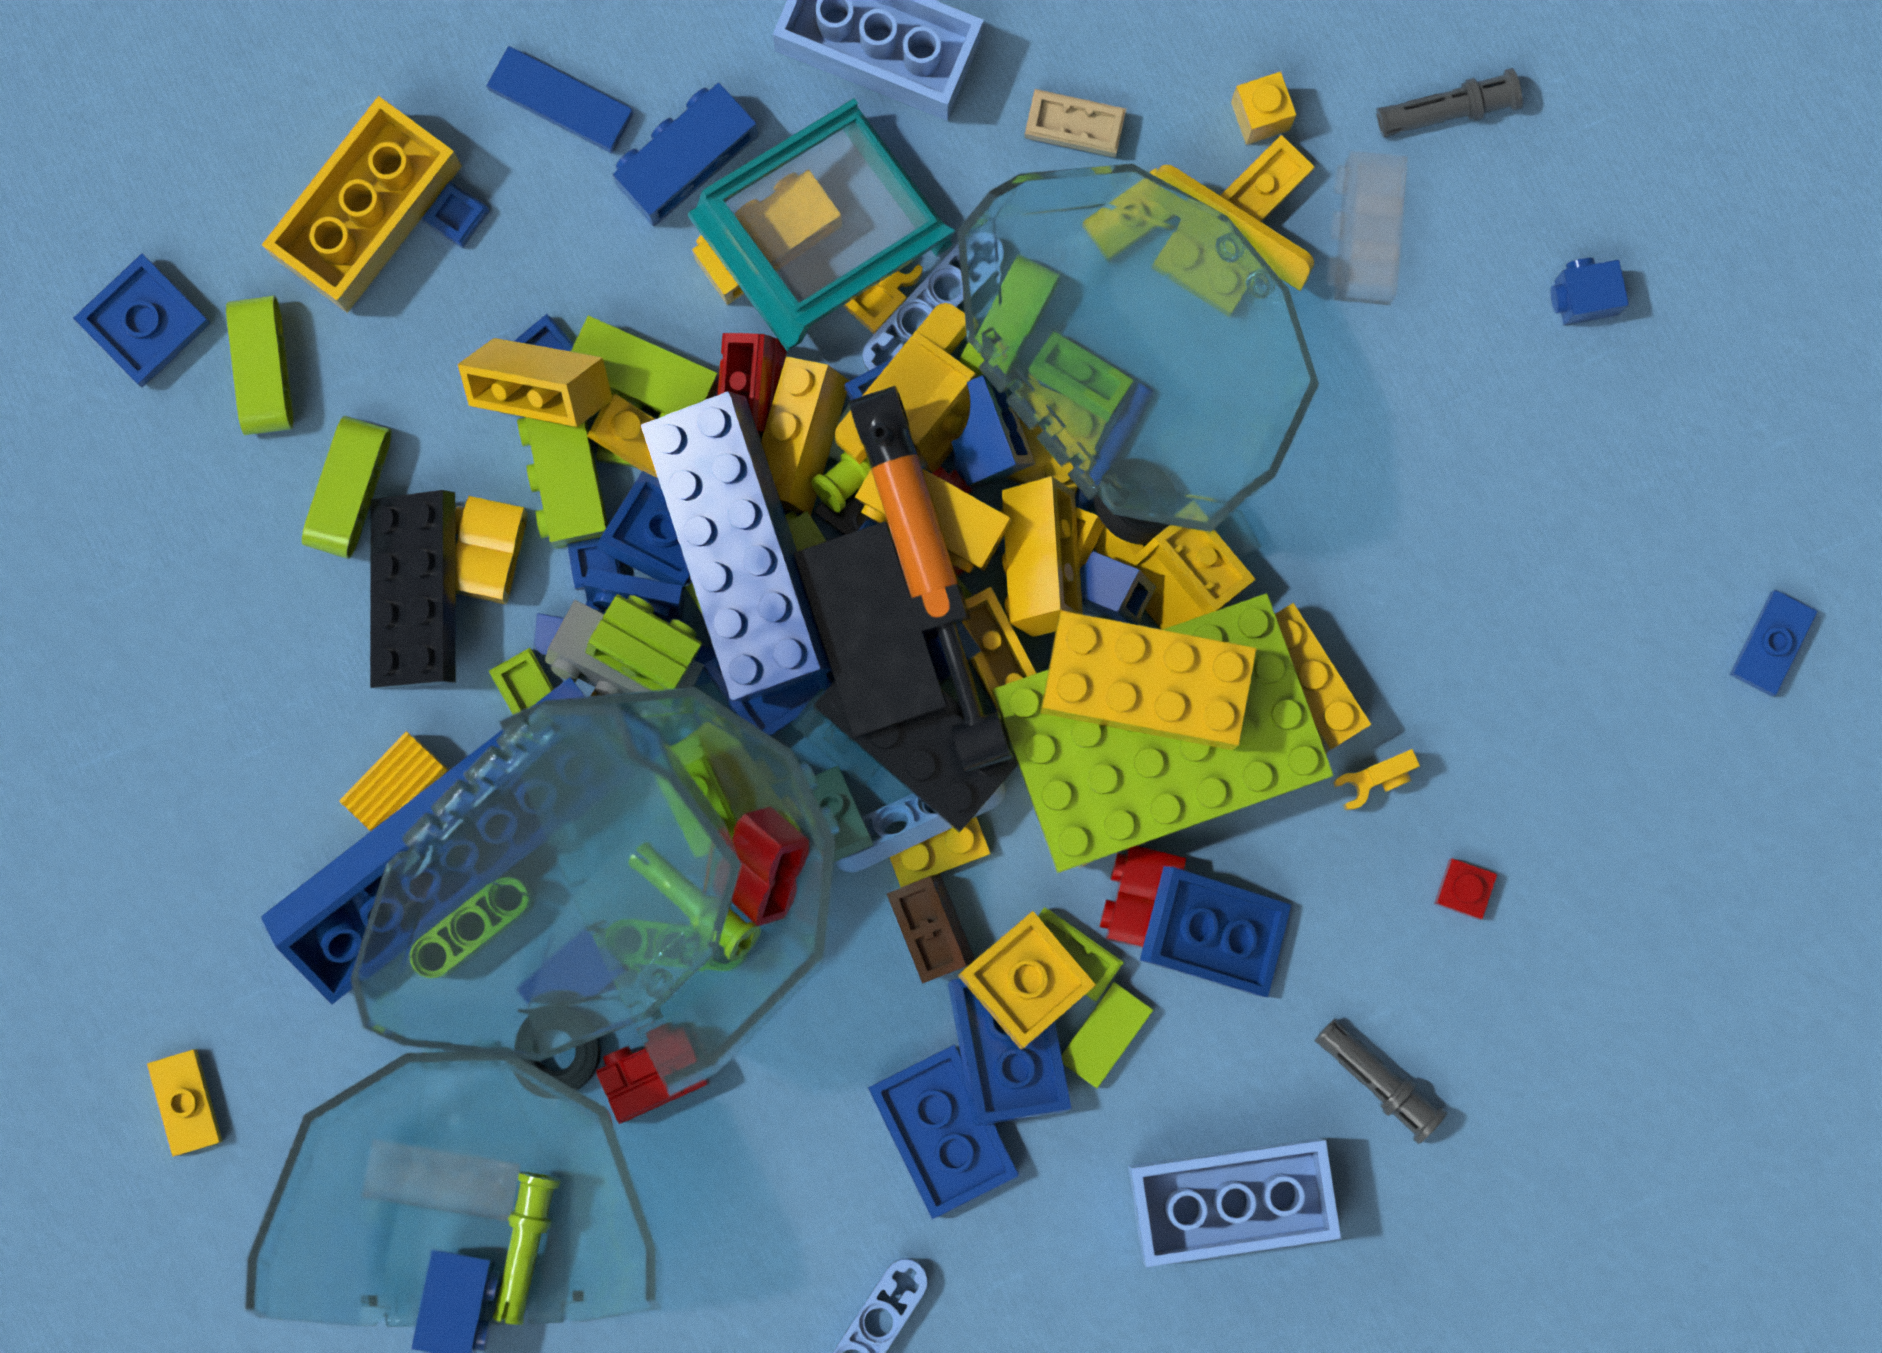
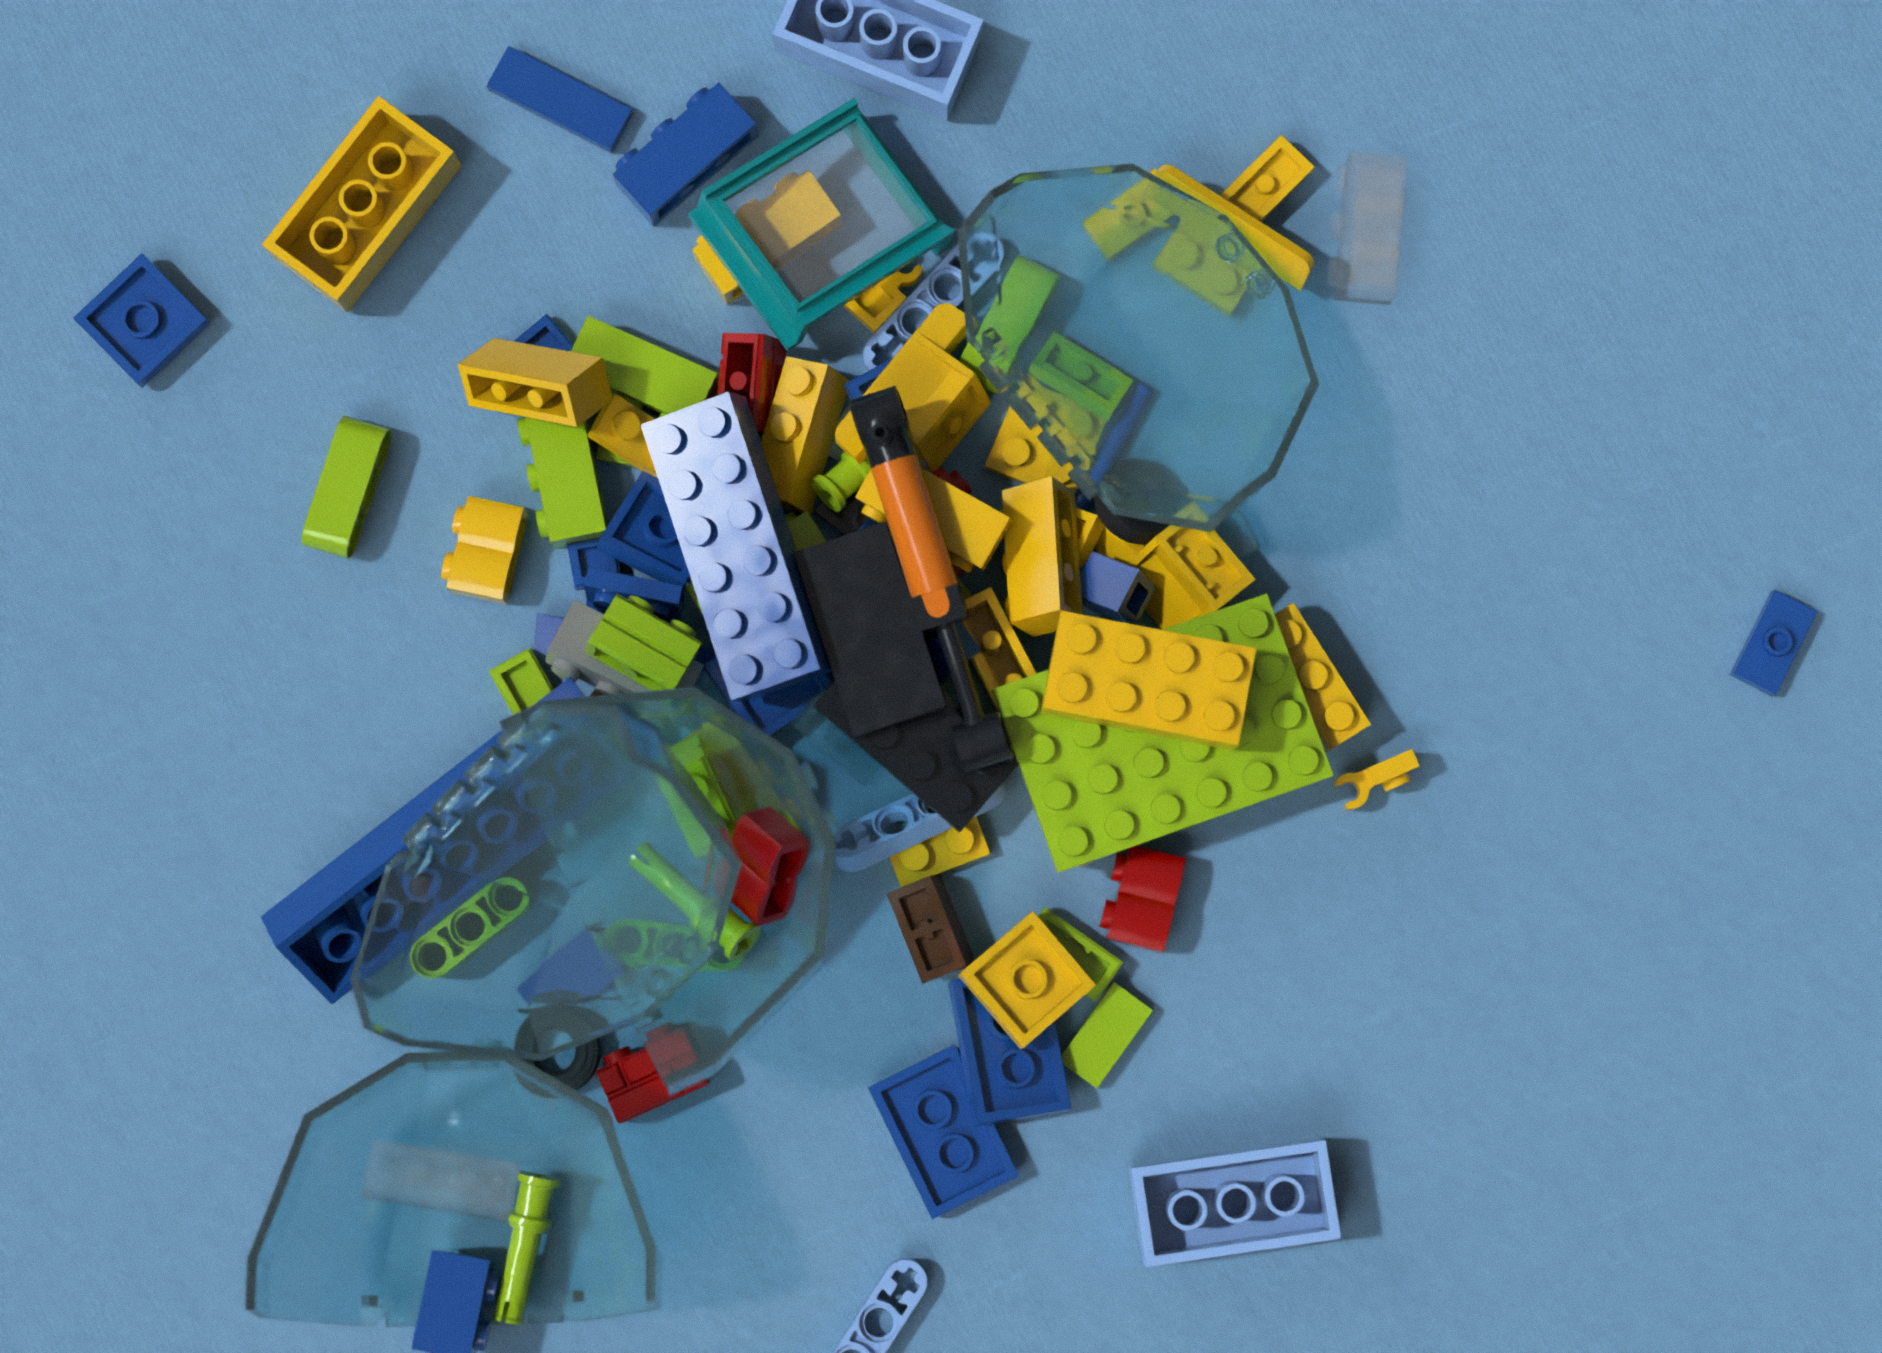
(184, 1102): yellow plate -> none
(259, 365): lime beam -> none
(393, 781): yellow brick -> none
(413, 590): black plate -> none
(456, 214): blue tile -> none
(835, 793): sand green plate -> none
(992, 439): blue arch -> none
(1075, 123): tan plate -> none
(1215, 932): blue plate -> none
(1263, 108): yellow brick -> none
(1396, 1095): dark grey pin -> none
(1465, 889): red plate -> none
(1470, 100): dark grey pin -> none
(1589, 291): blue brick -> none

